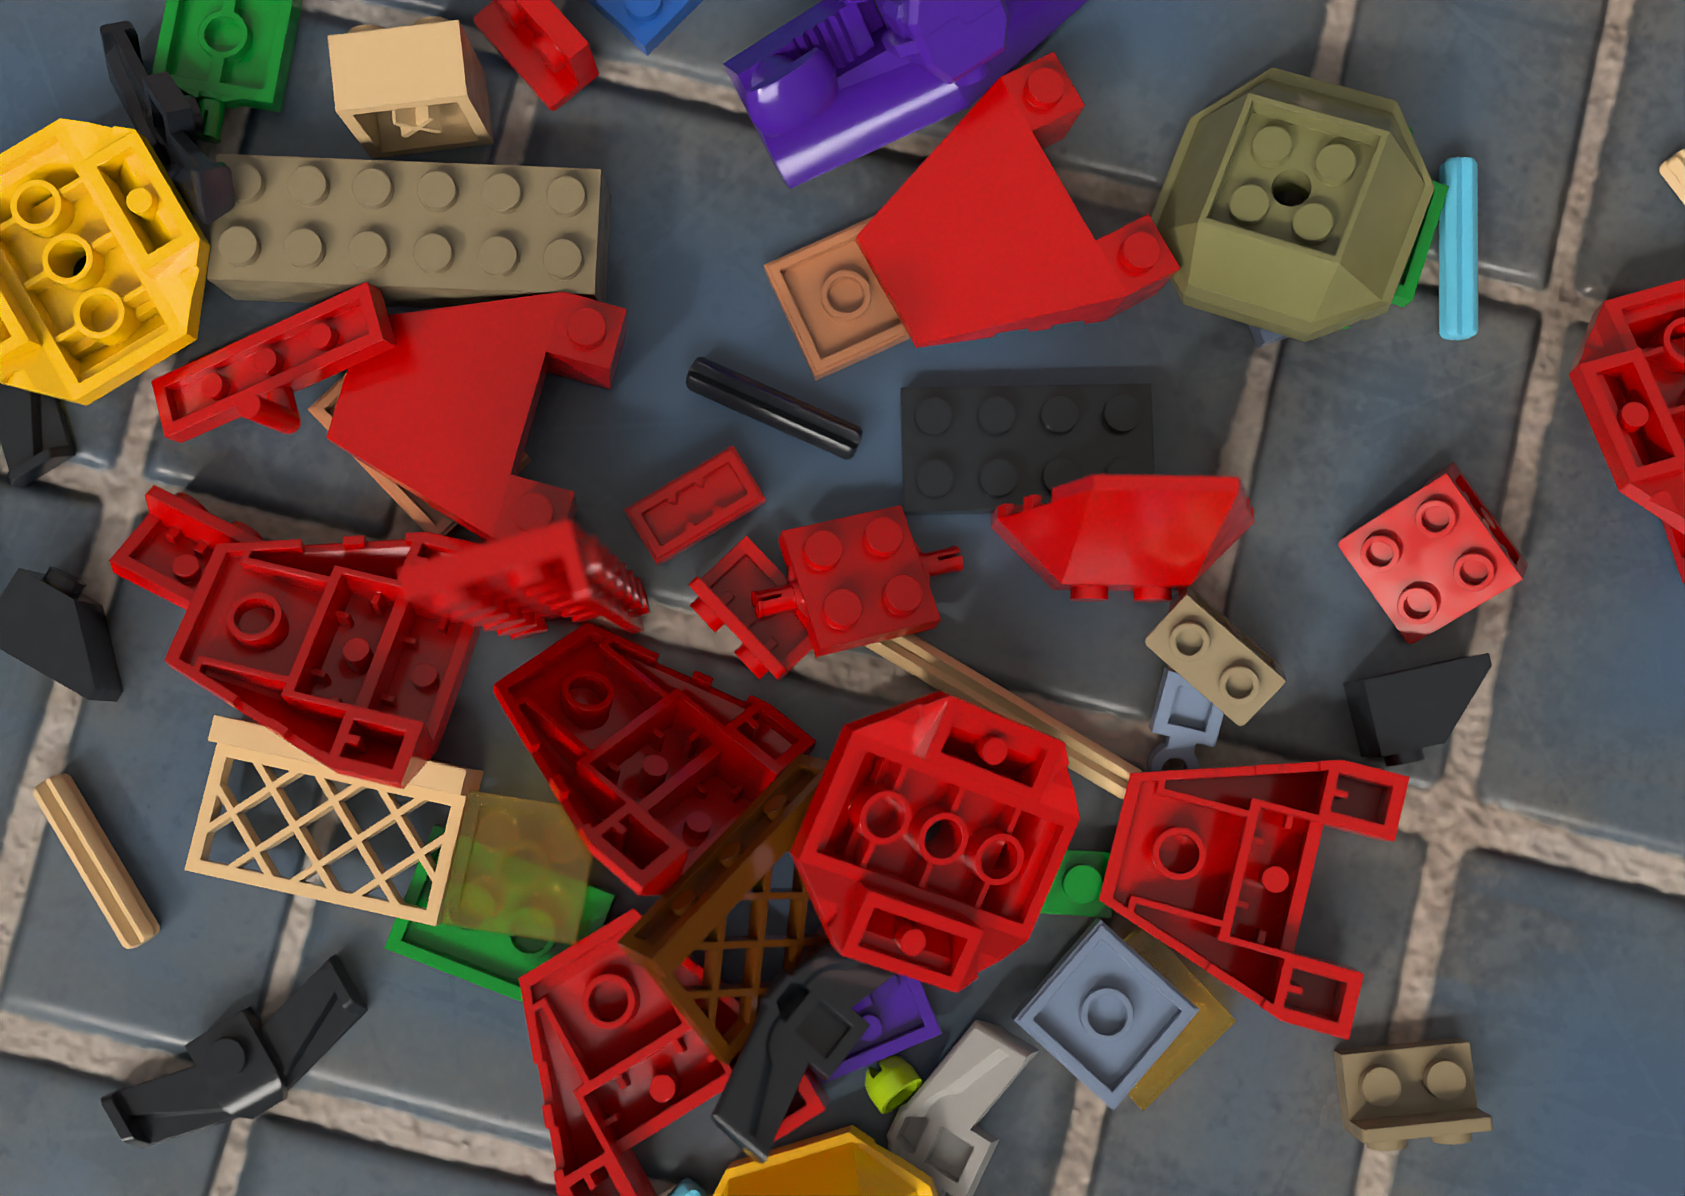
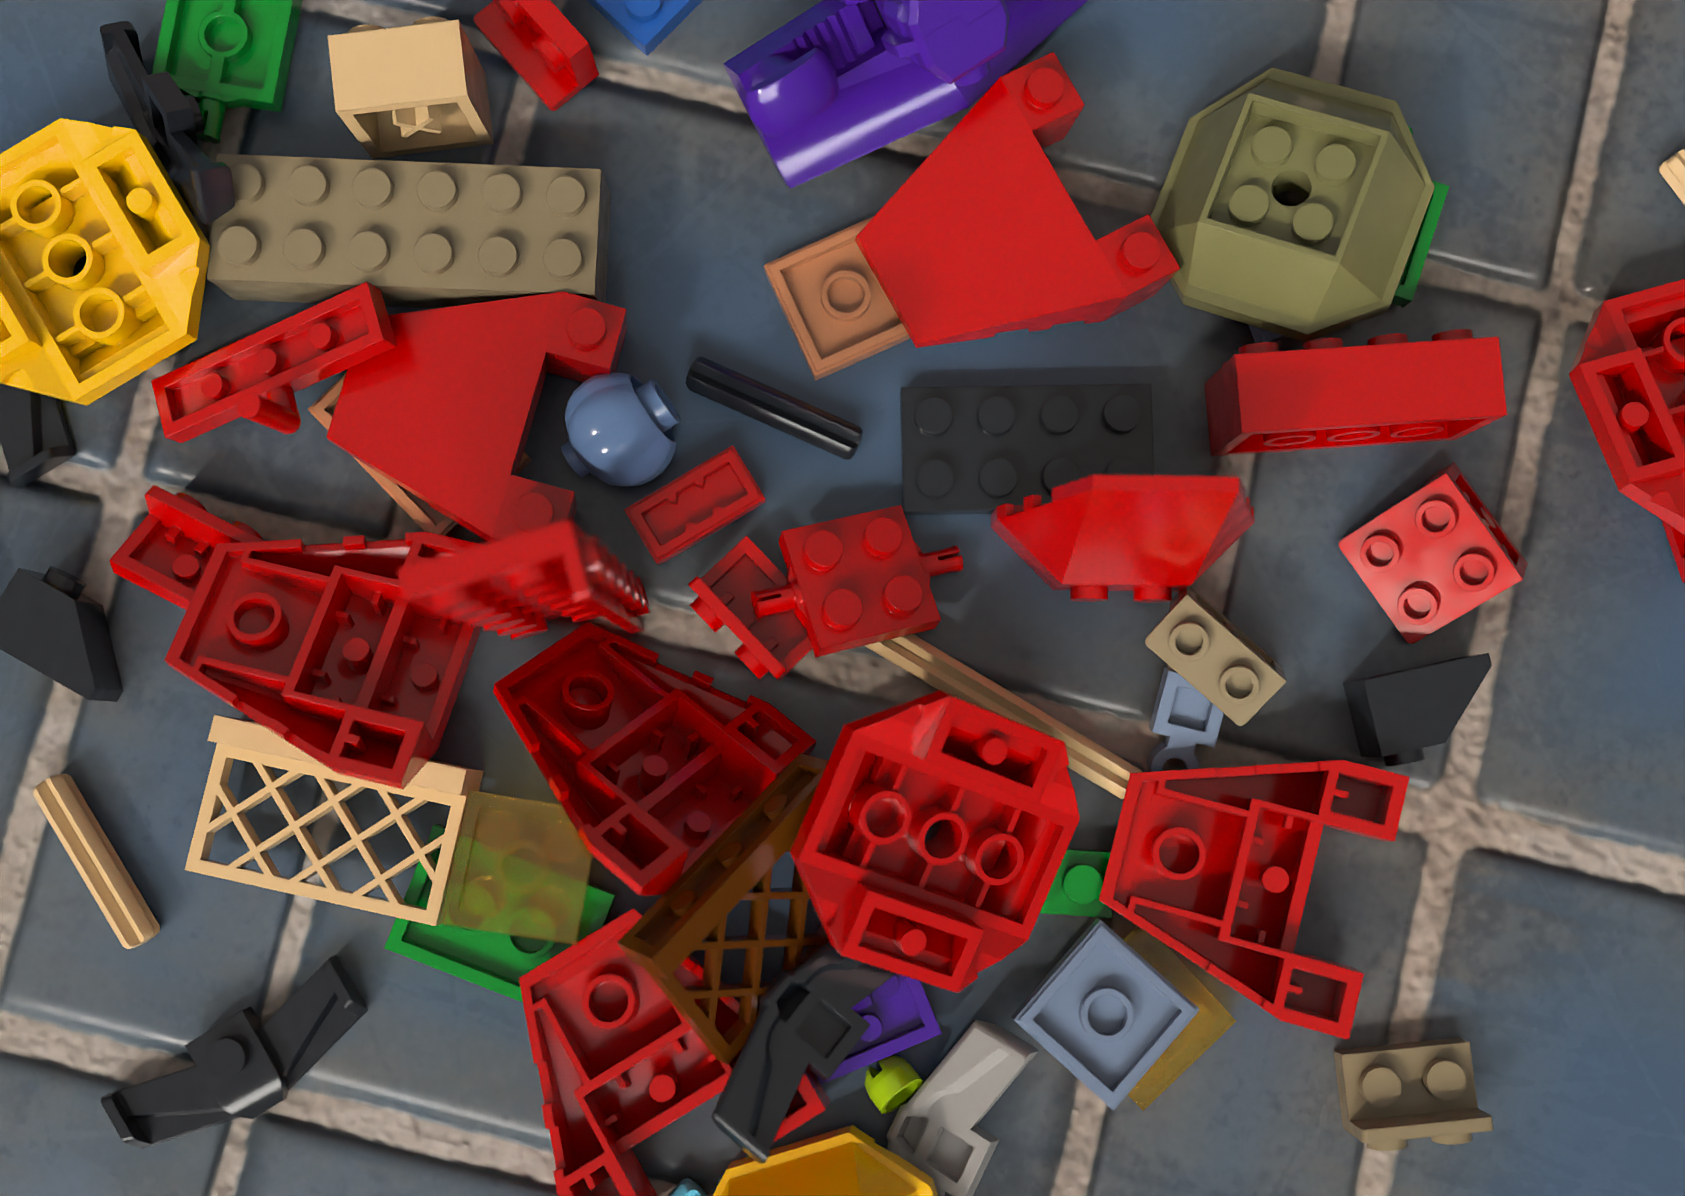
(620, 429): none -> medium blue plant
(1354, 393): none -> red brick
(1458, 250): medium azure axle -> none

